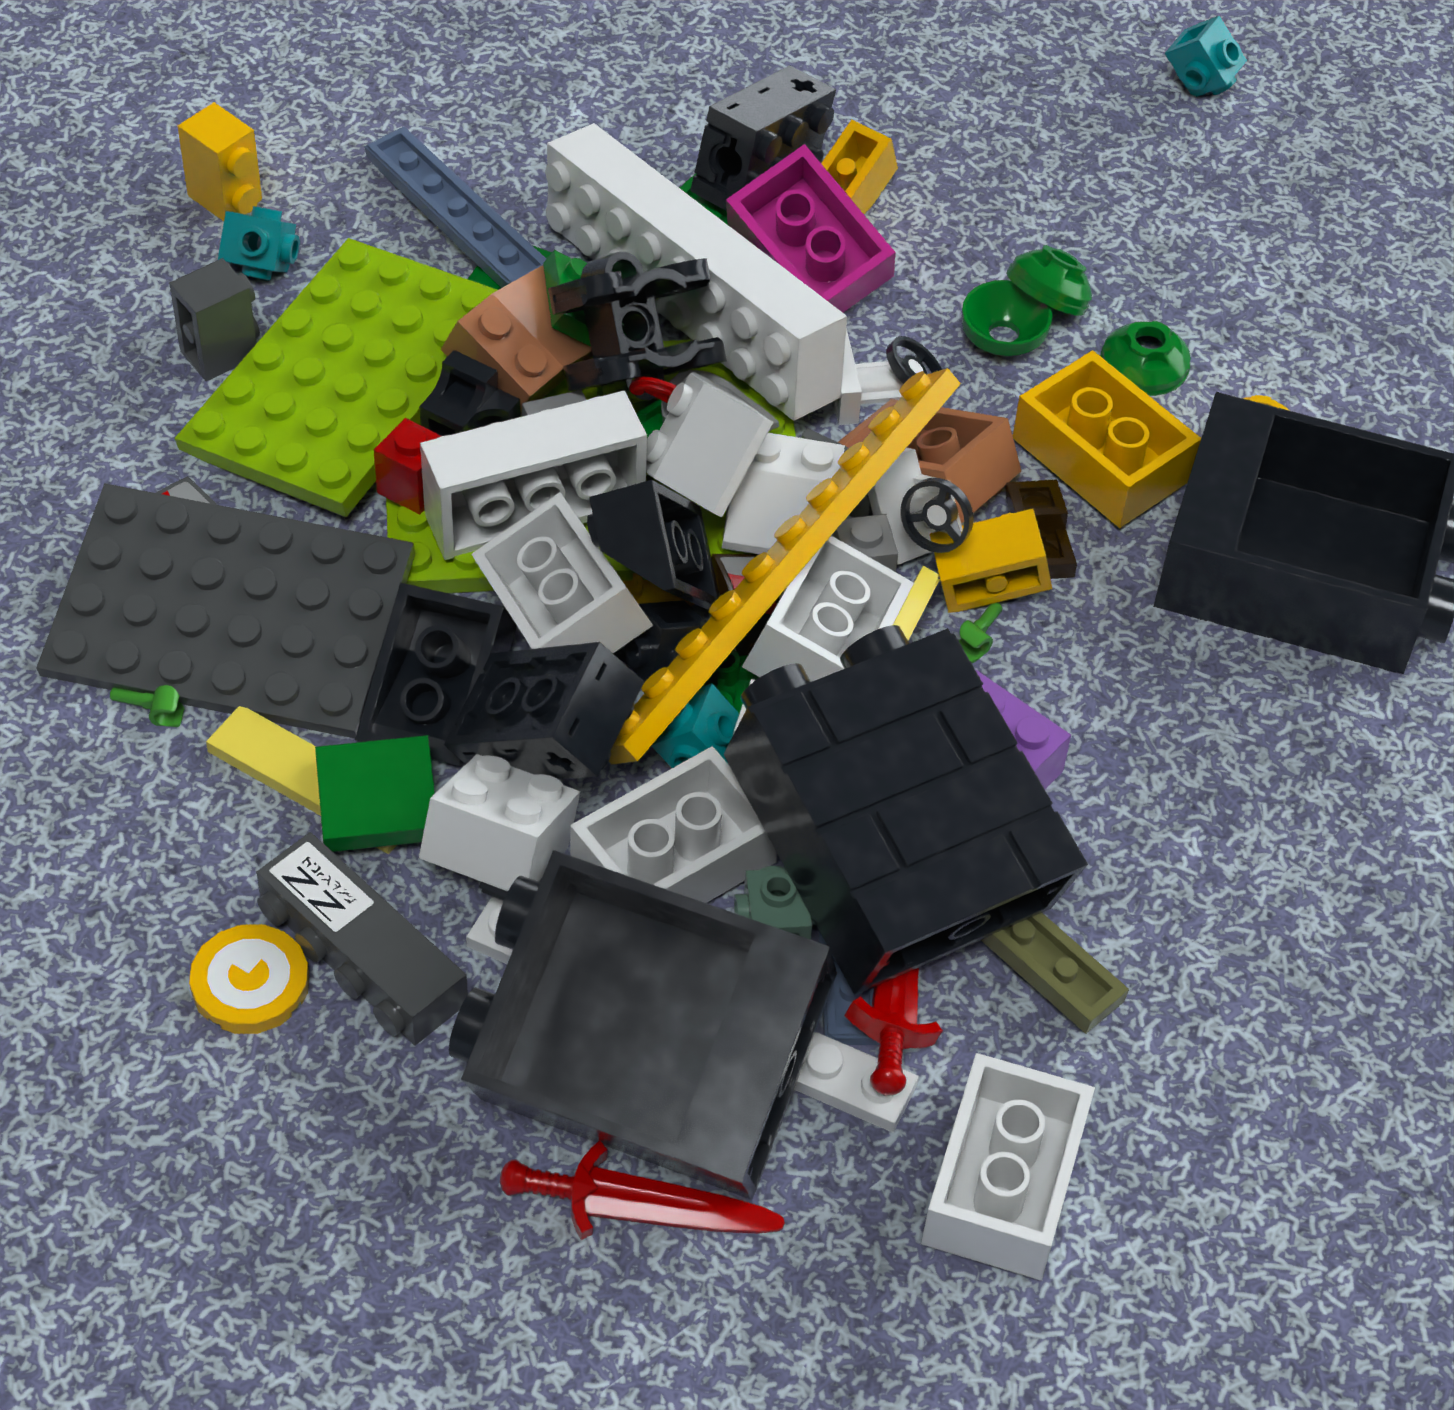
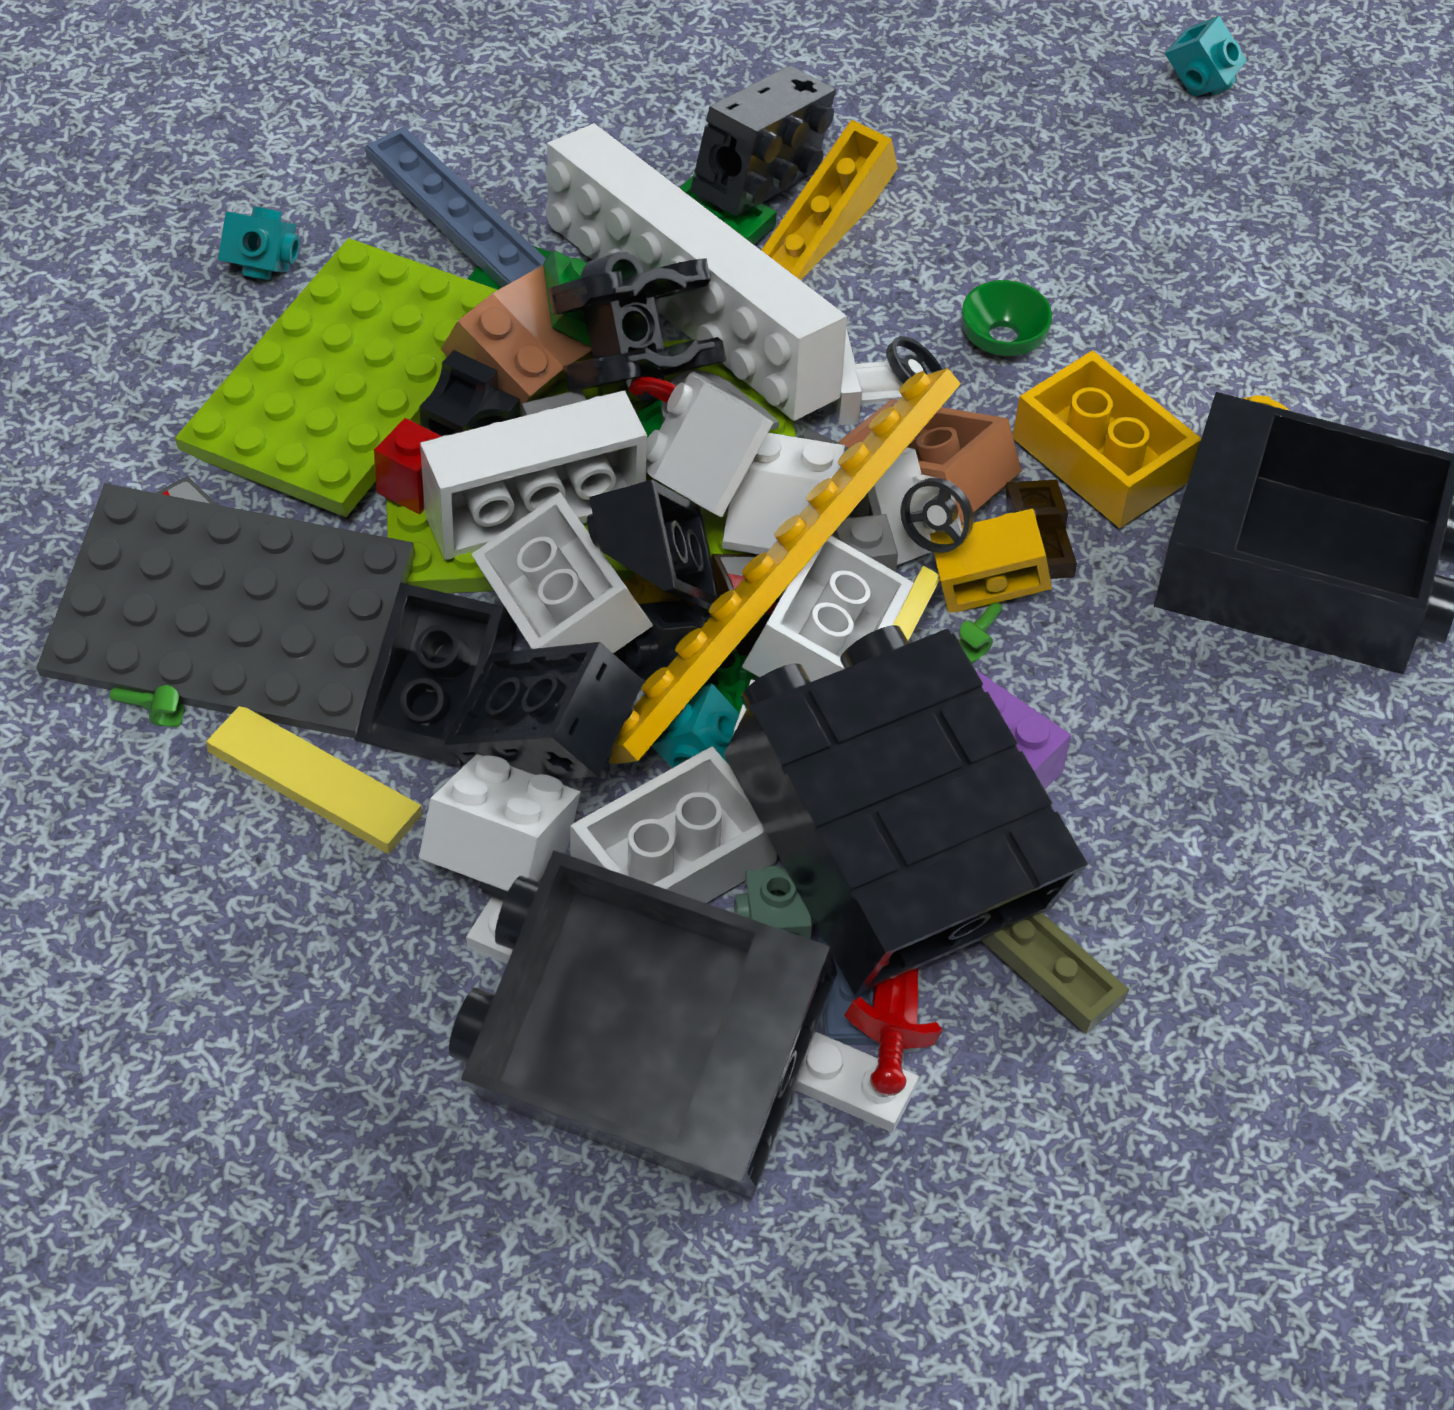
(214, 318): dark grey brick -> none
(220, 161): yellow brick -> none
(249, 978): yellow tile -> none
(361, 939): dark grey brick -> none
(374, 792): green tile -> none
(636, 1198): red sword -> none
(812, 230): dark pink brick -> none
(1007, 1166): white brick -> none
(1052, 279): green piece -> none
(1152, 370): green piece -> none

